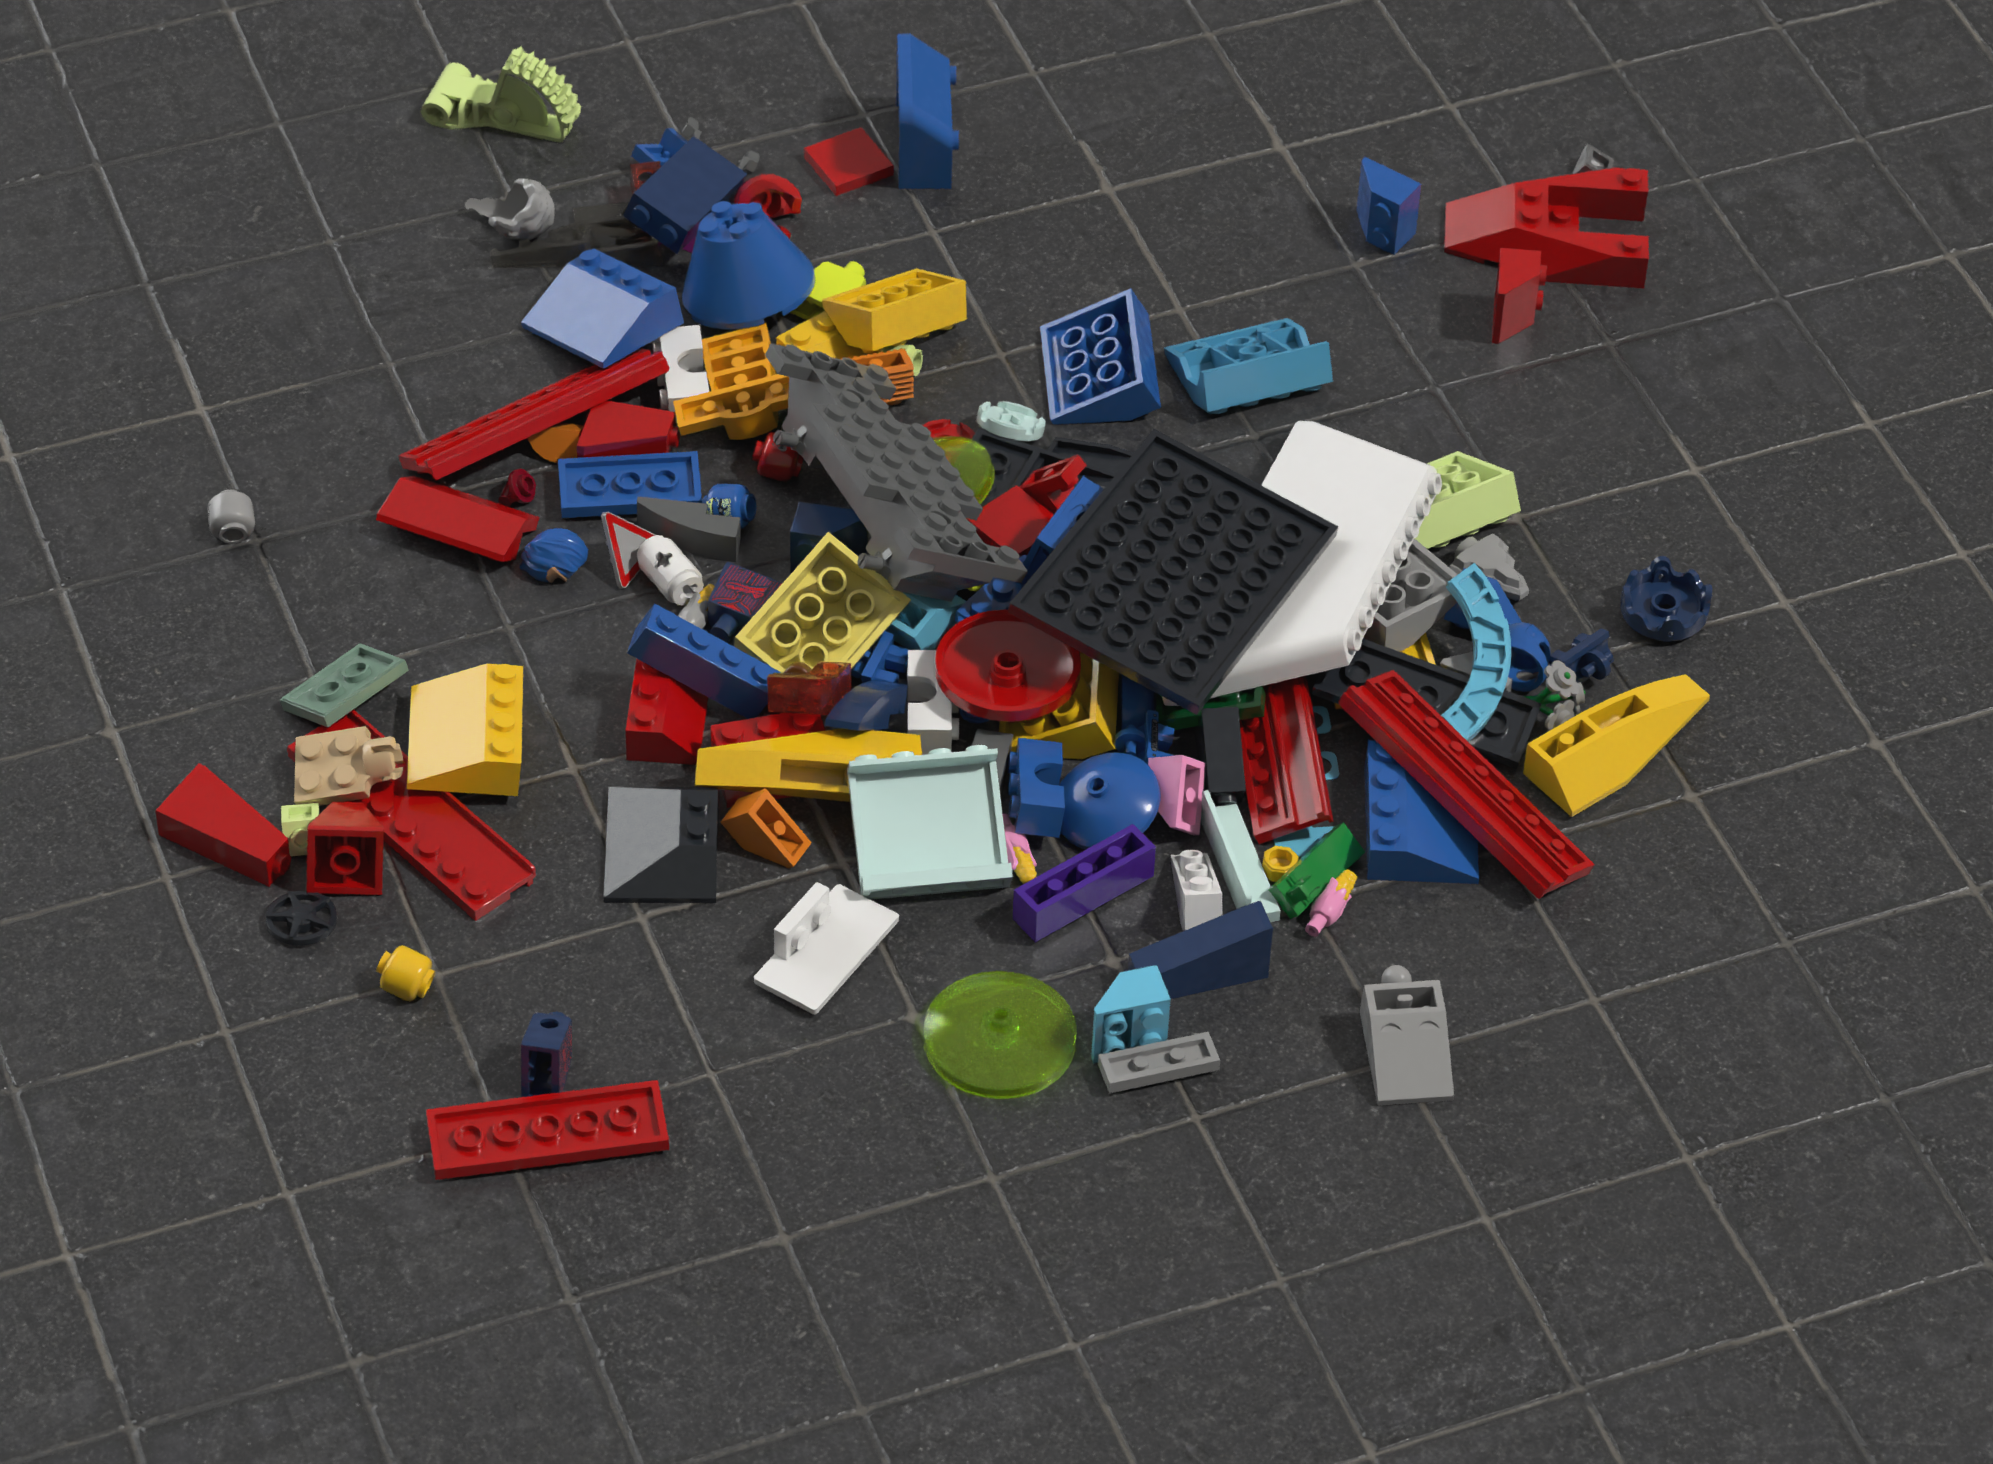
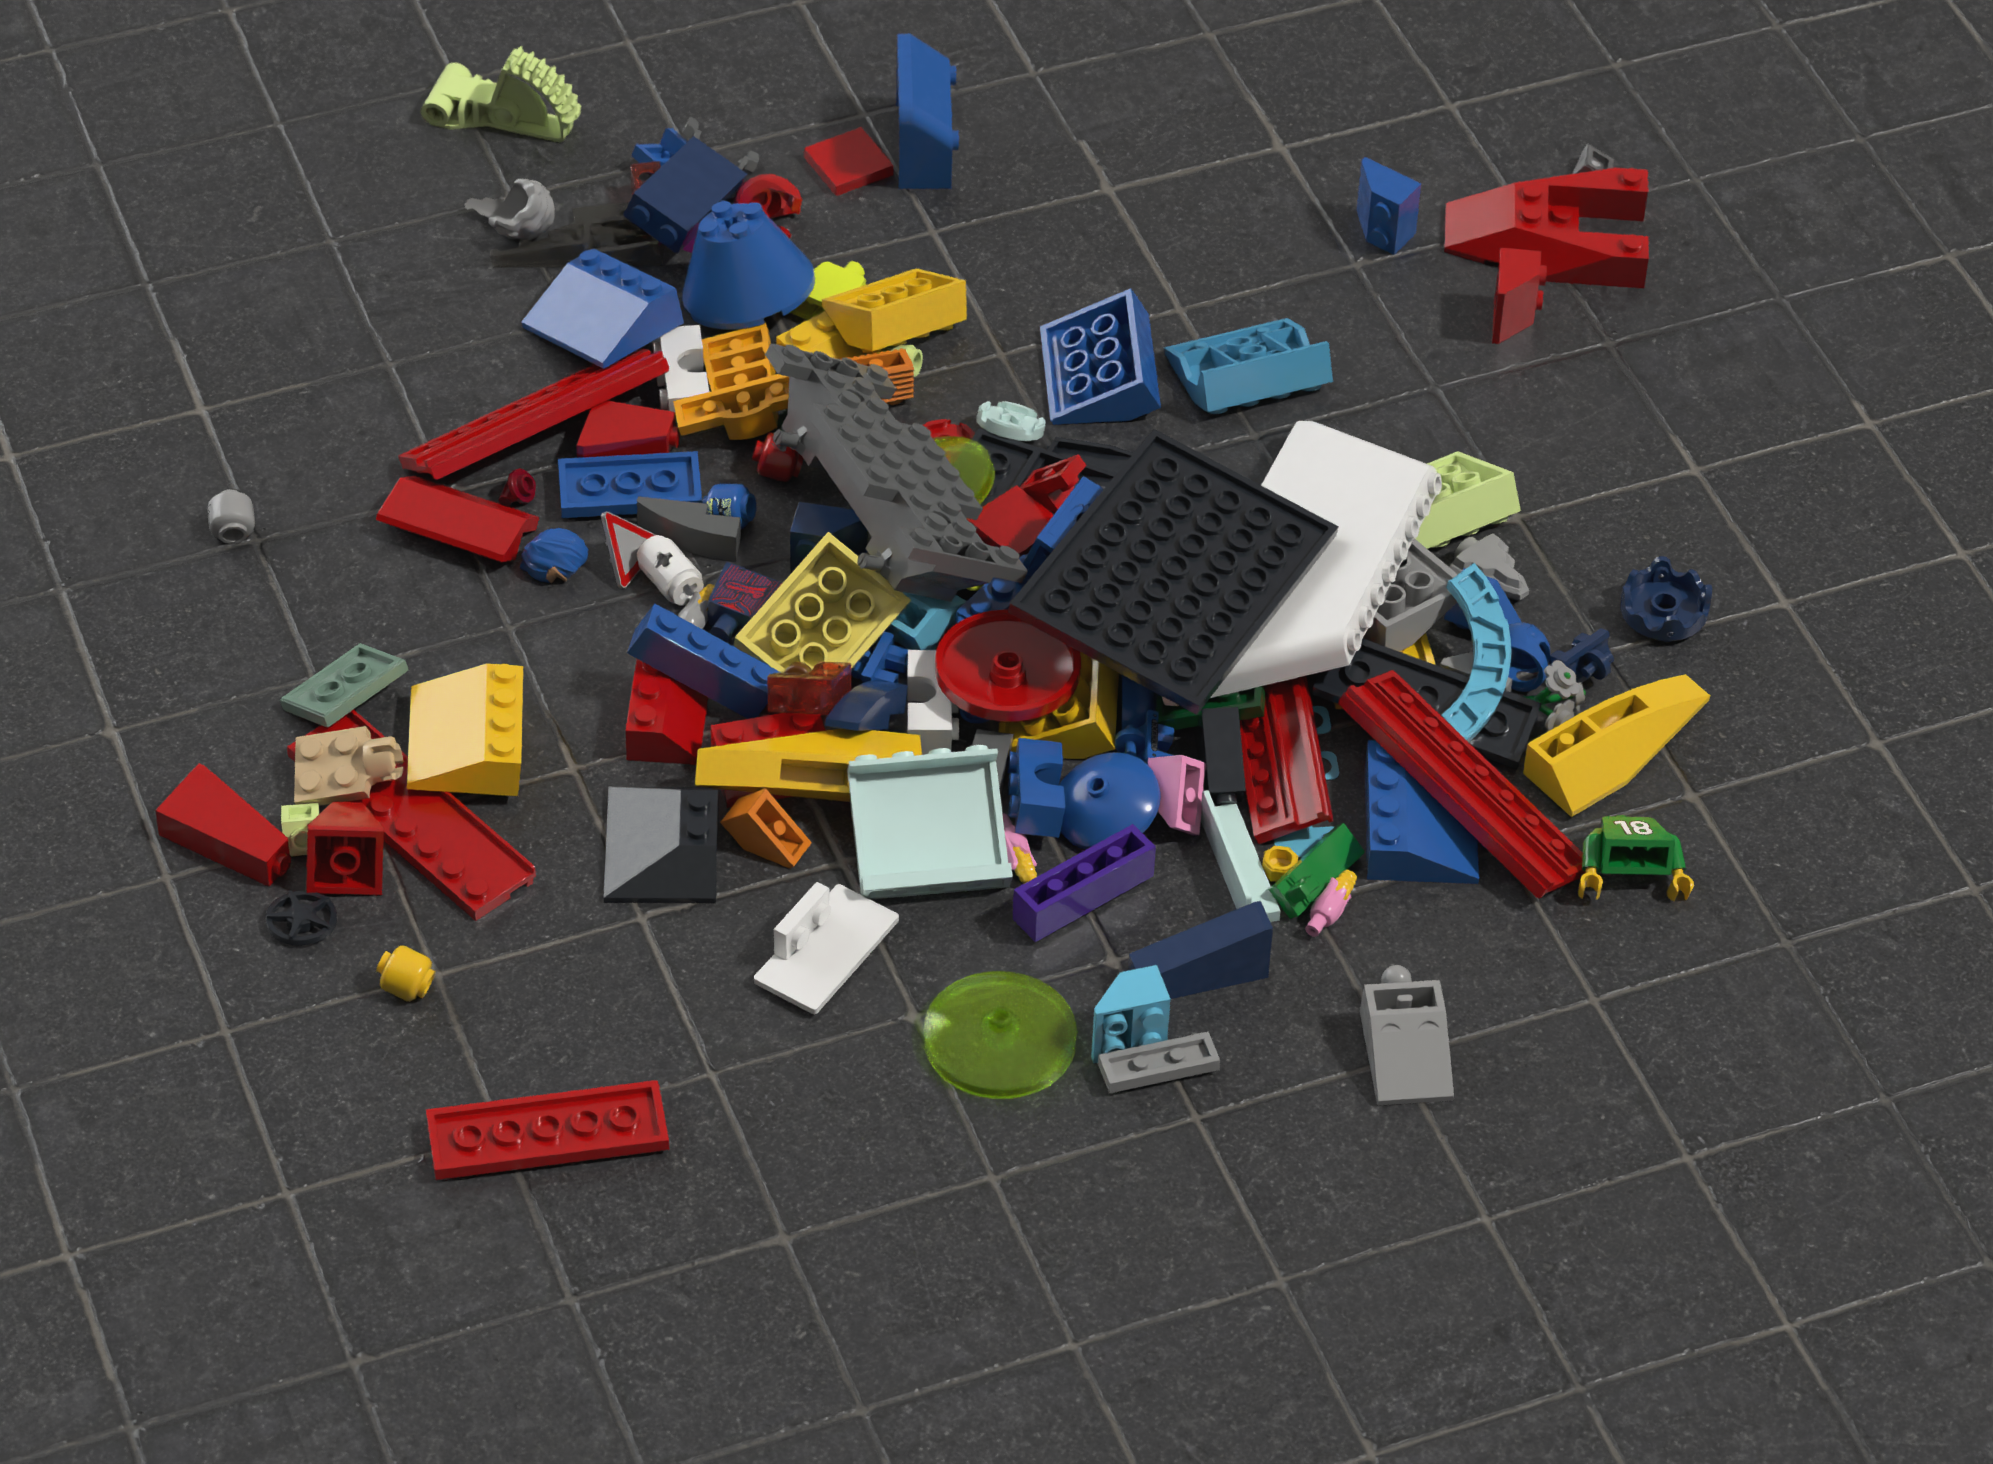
(546, 1040): dark blue torso -> none
(557, 441): orange brick -> none
(1195, 888): white slope -> none
(1633, 847): none -> green torso

